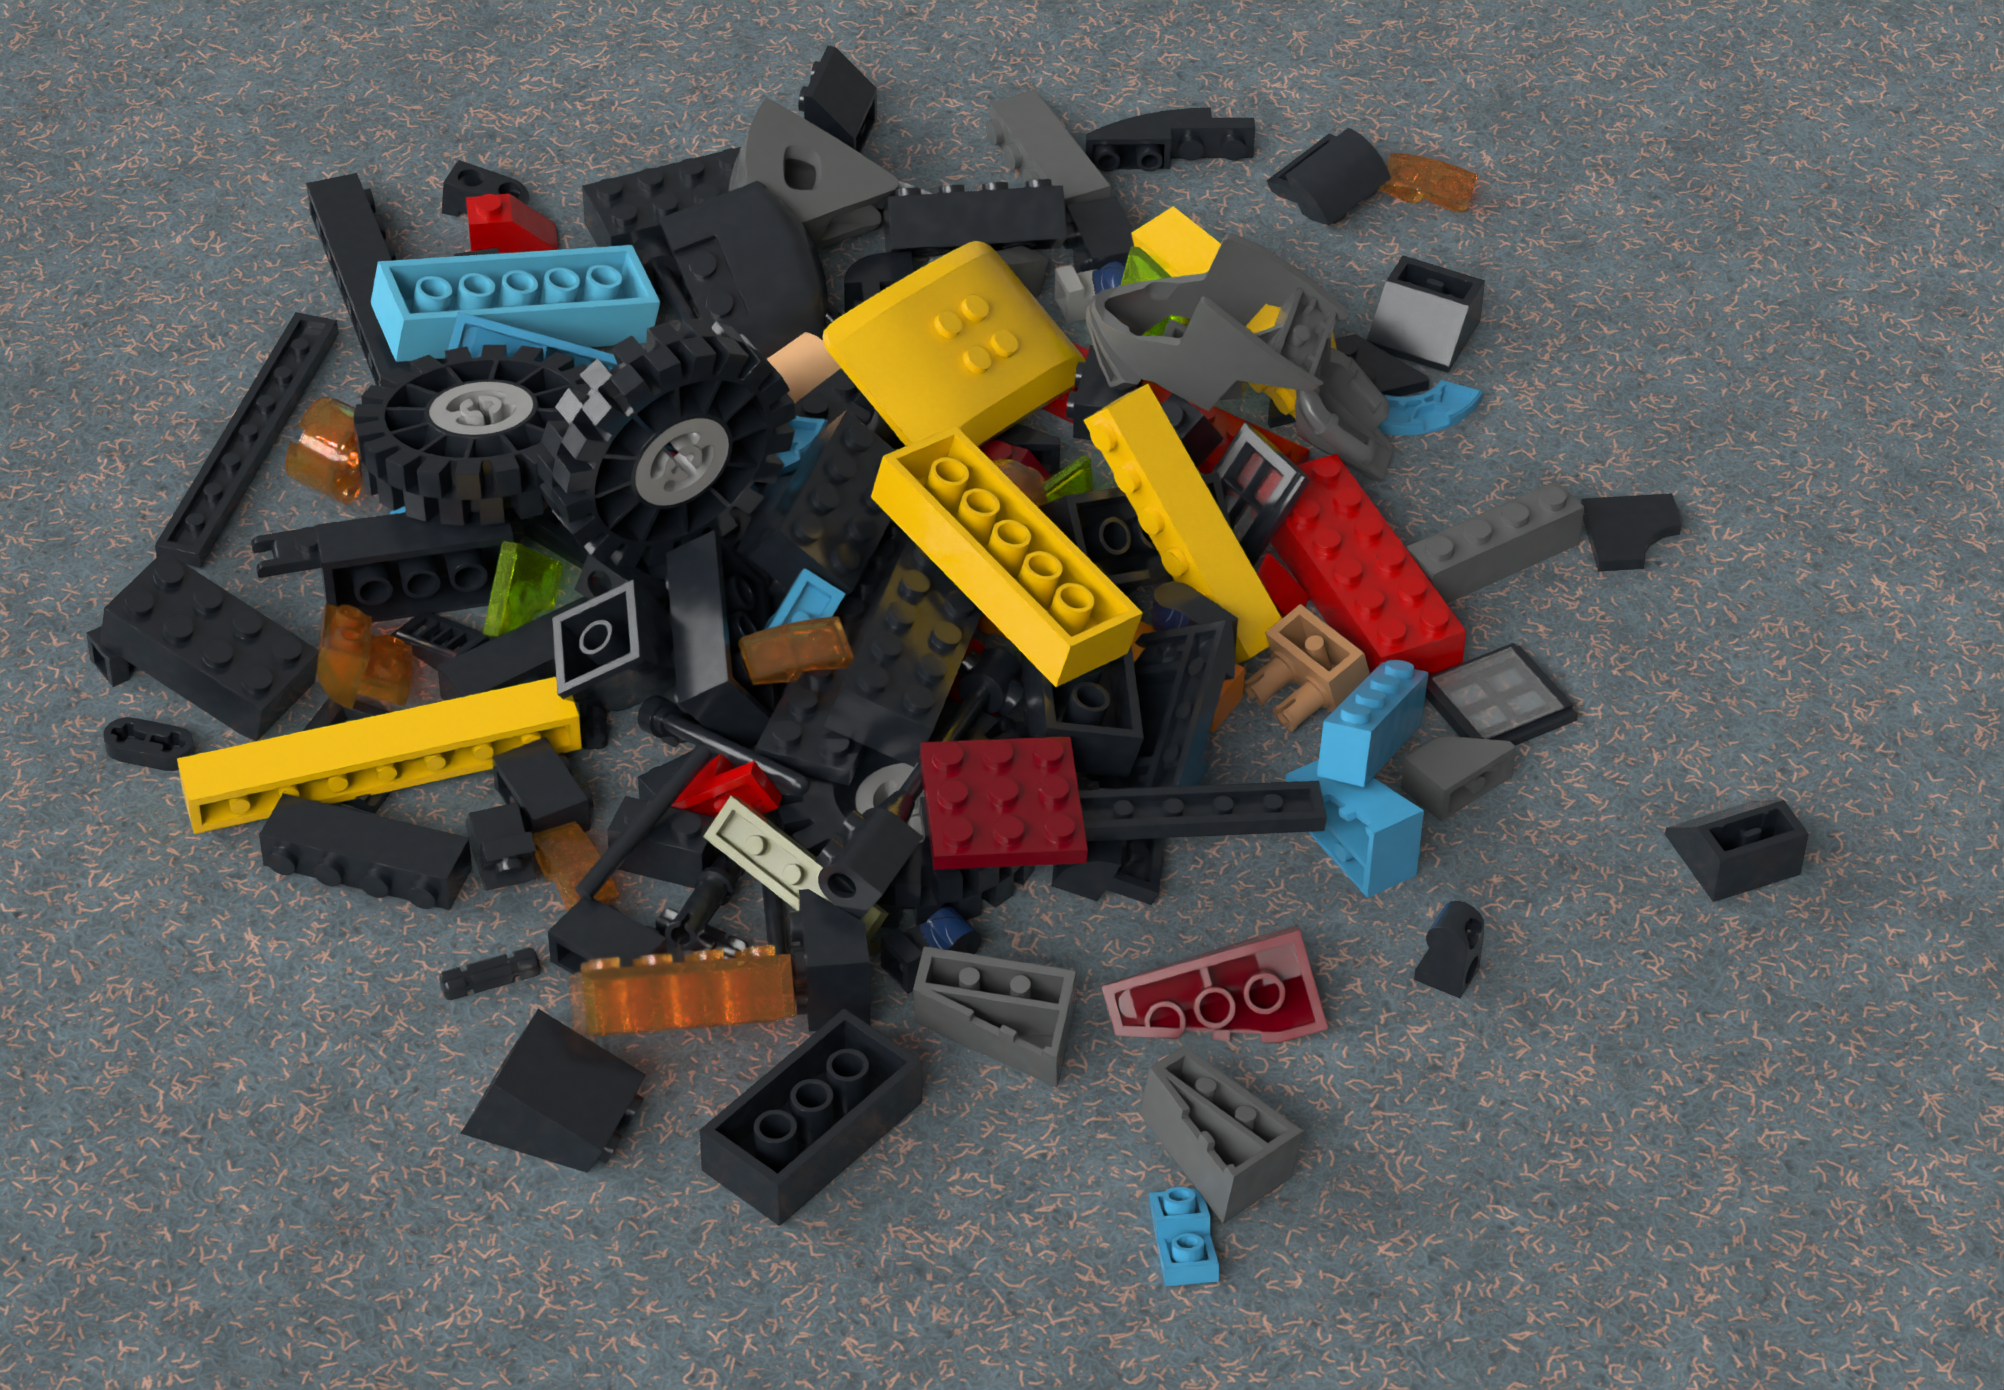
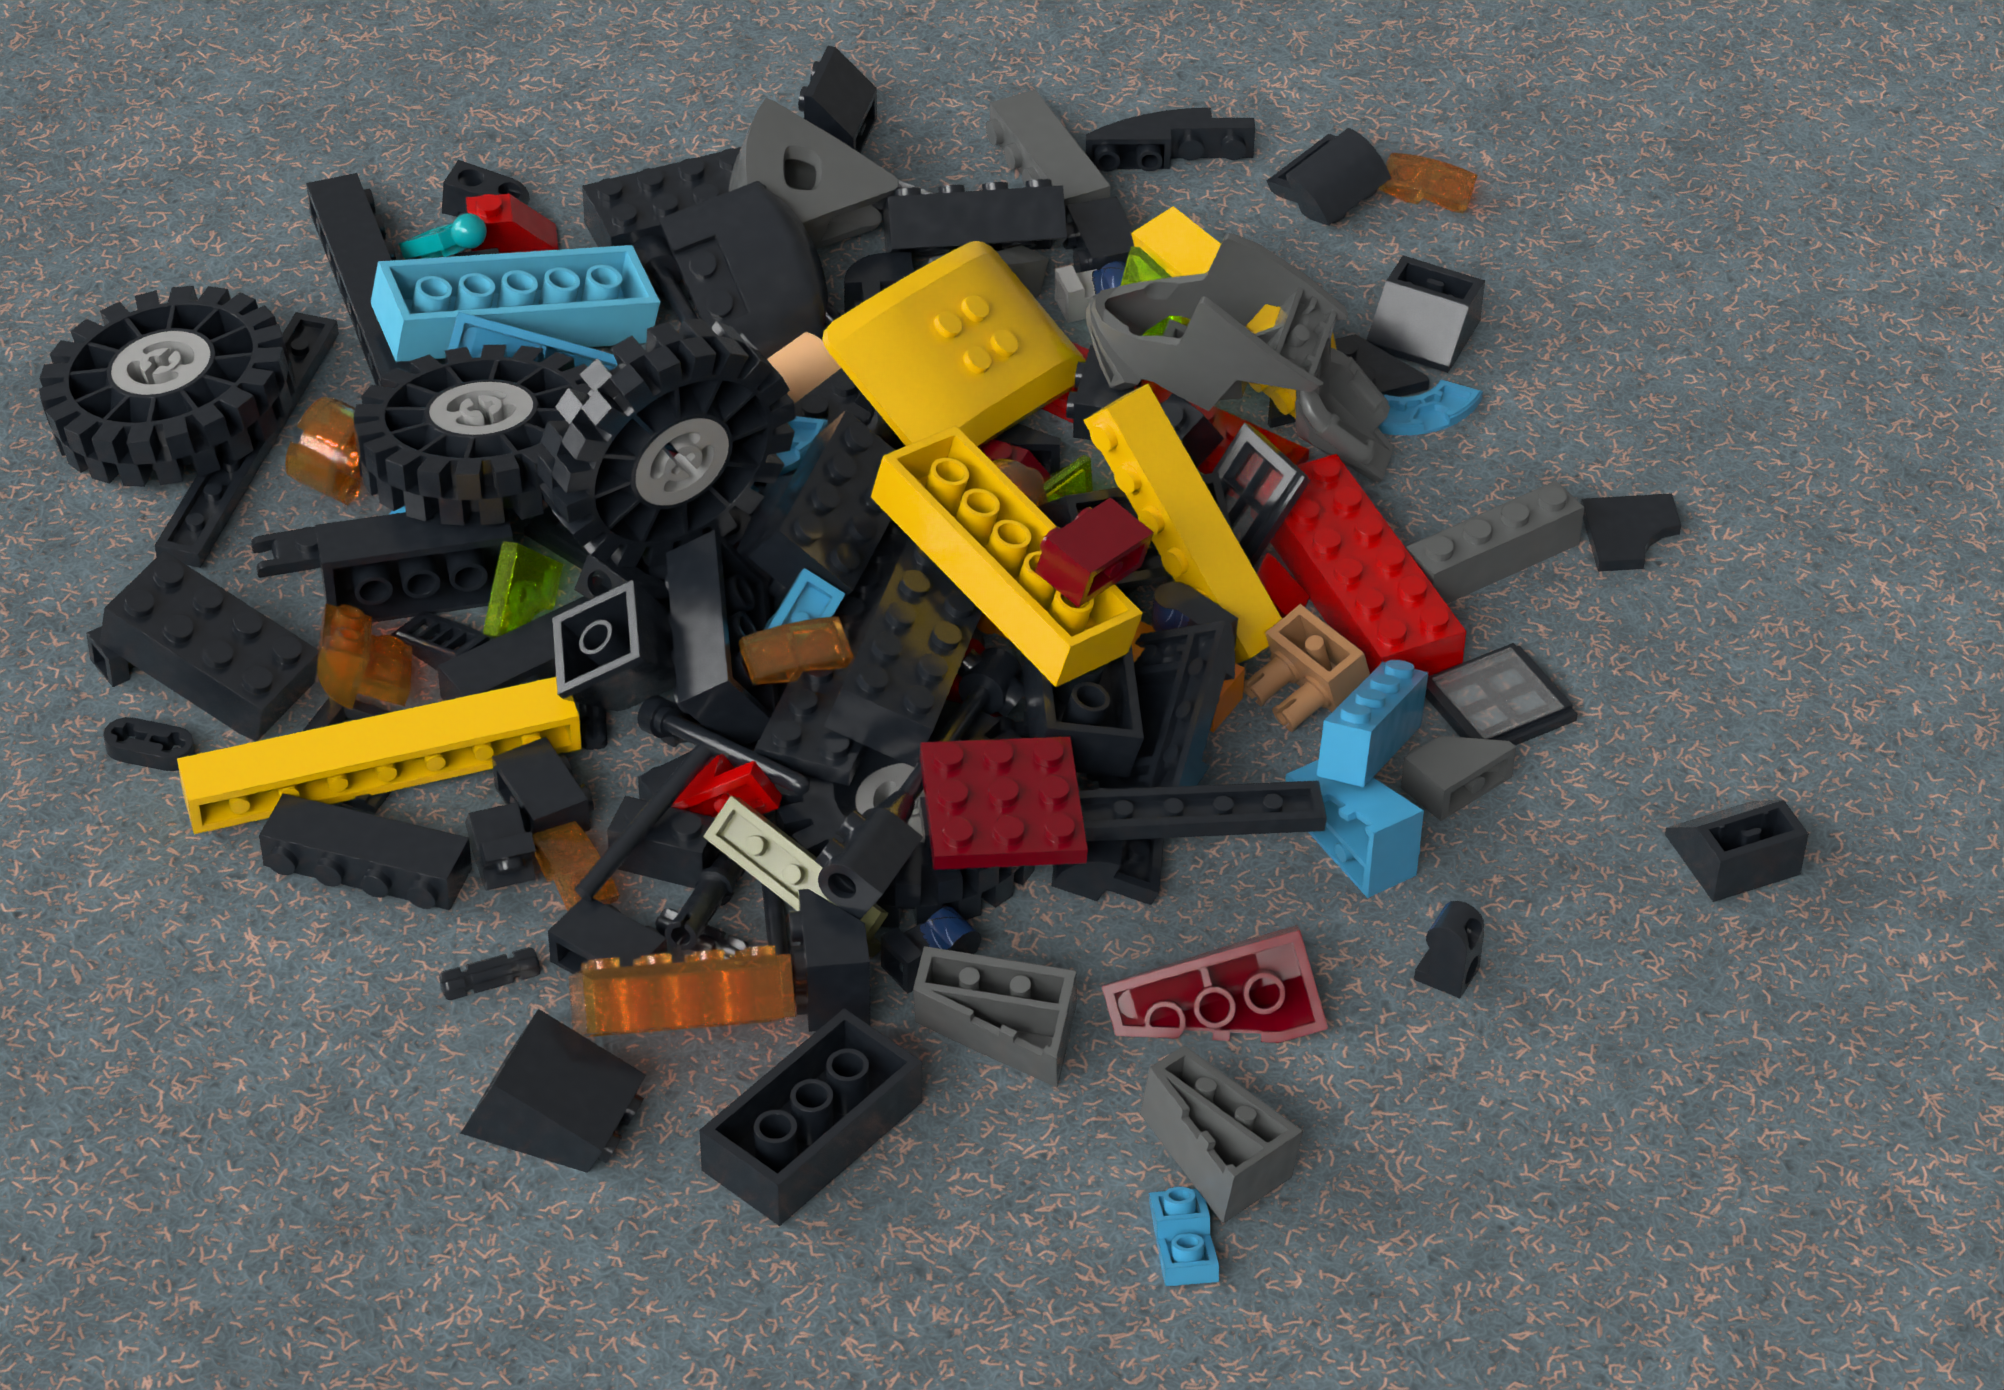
(167, 386): none -> black wheel
(464, 233): none -> teal plate
(1093, 551): none -> dark red brick

